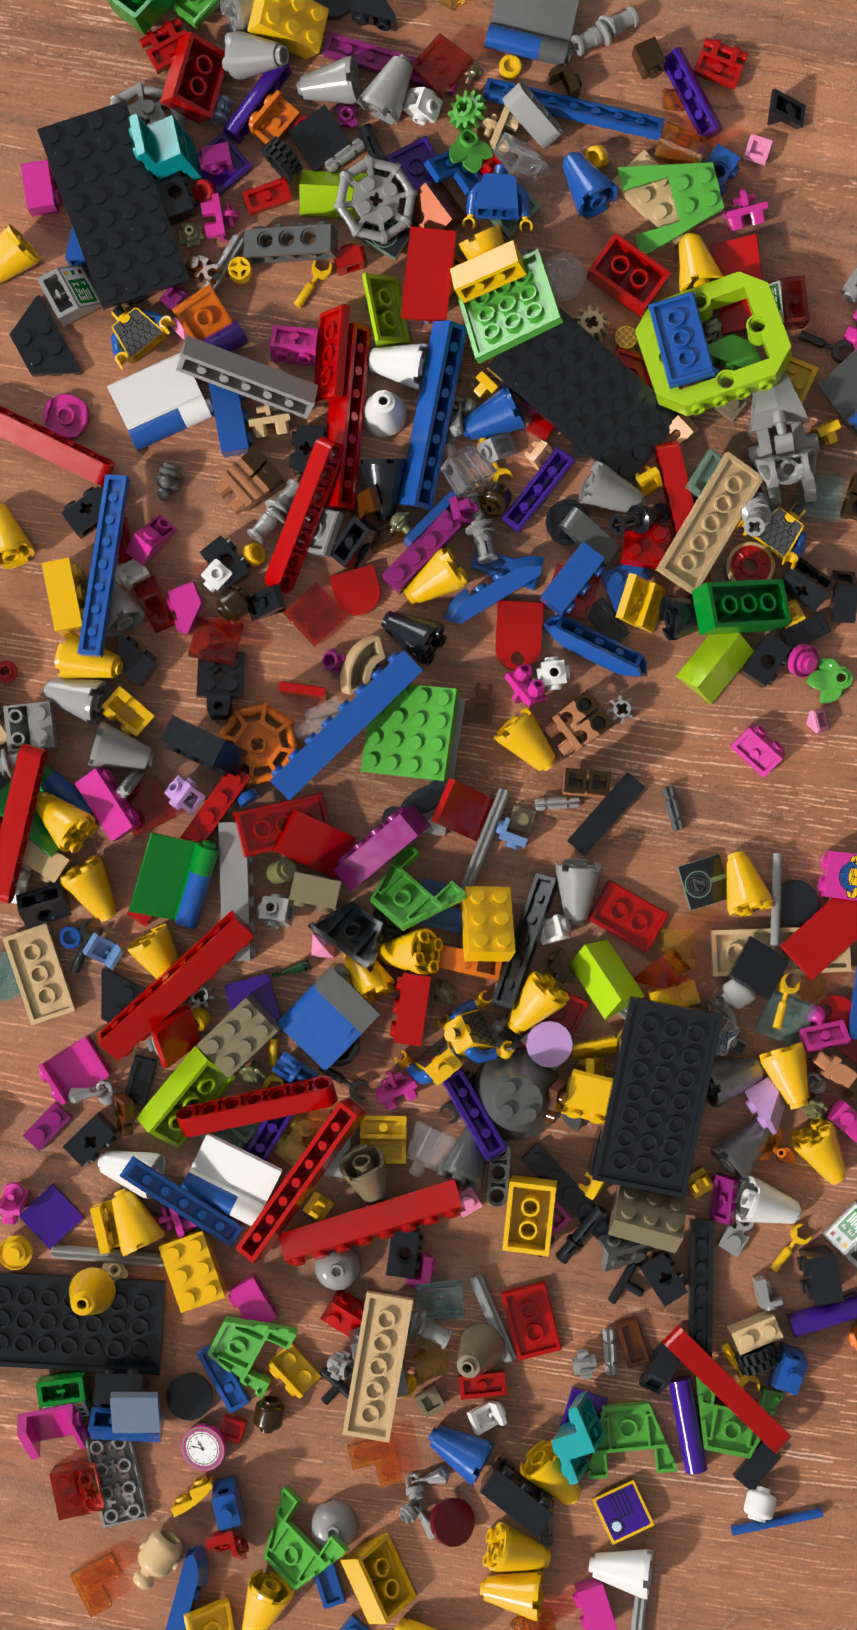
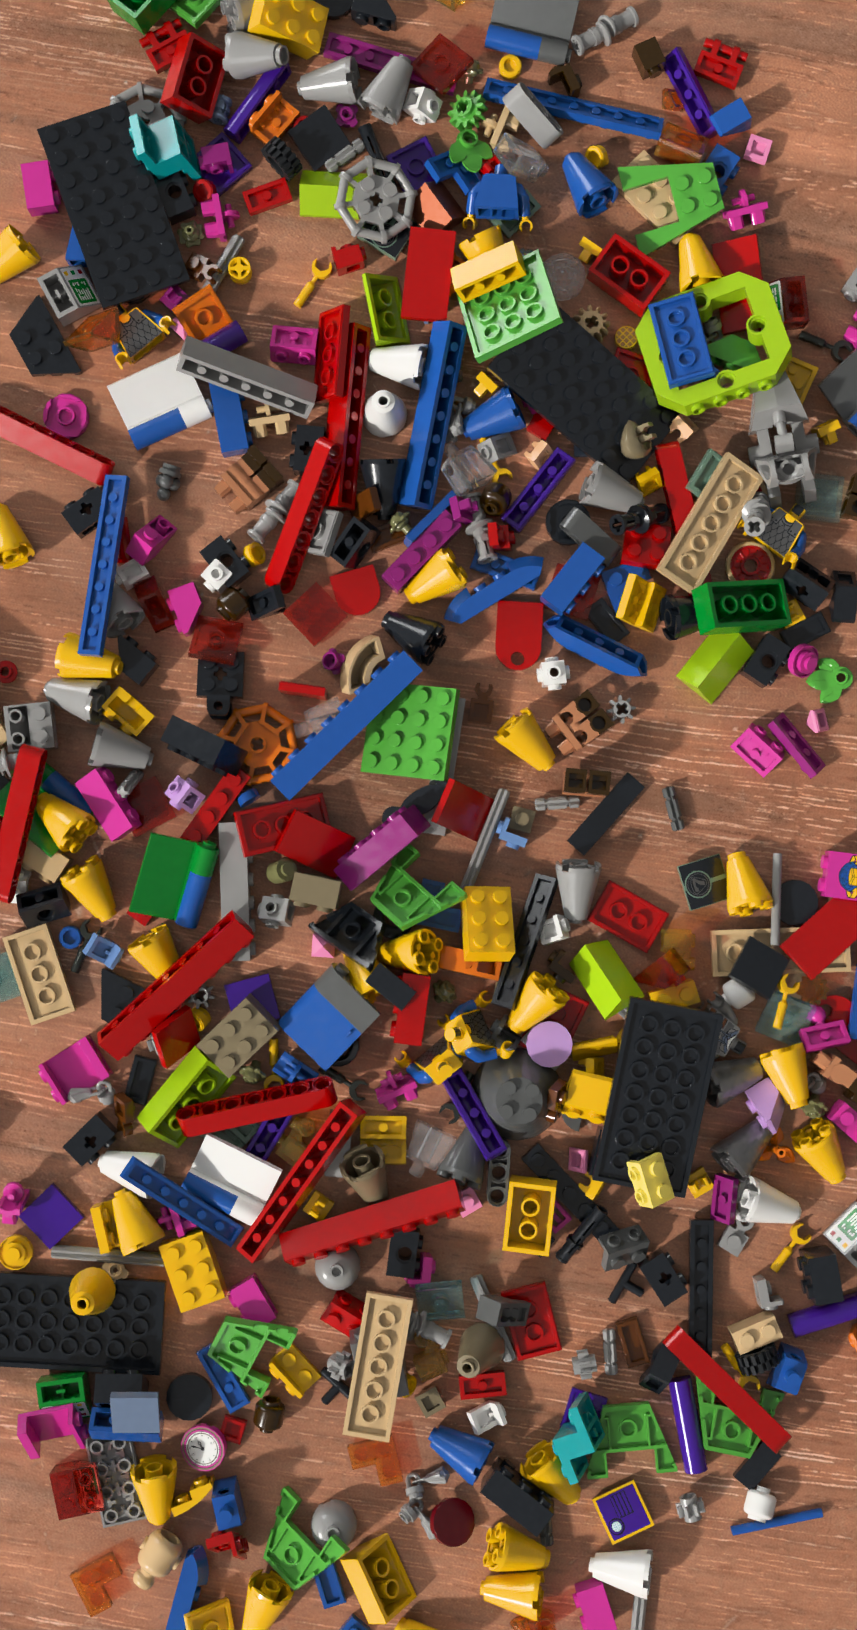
(47, 1126): magenta plate -> none
(65, 594): yellow brick -> none
(96, 332): none -> clear orange slope
(155, 1486): none -> yellow cone
(299, 967): dark green piece -> none
(300, 250): dark grey brick -> none
(390, 986): none -> black tile
(500, 537): none -> red slope
(502, 1311): none -> dark grey arch
(526, 688): dark pink hips -> none
(578, 1160): none -> bright pink slope
(589, 250): none -> yellow tile
(635, 441): none -> dark tan piece
(648, 1218): dark tan brick -> none
(650, 1180): none -> light yellow bracket
(690, 1507): none -> light grey gear
(731, 409): dark tan plate -> none
(732, 119): none -> blue slope
(786, 110): black slope -> none
(796, 745): none -> magenta plate

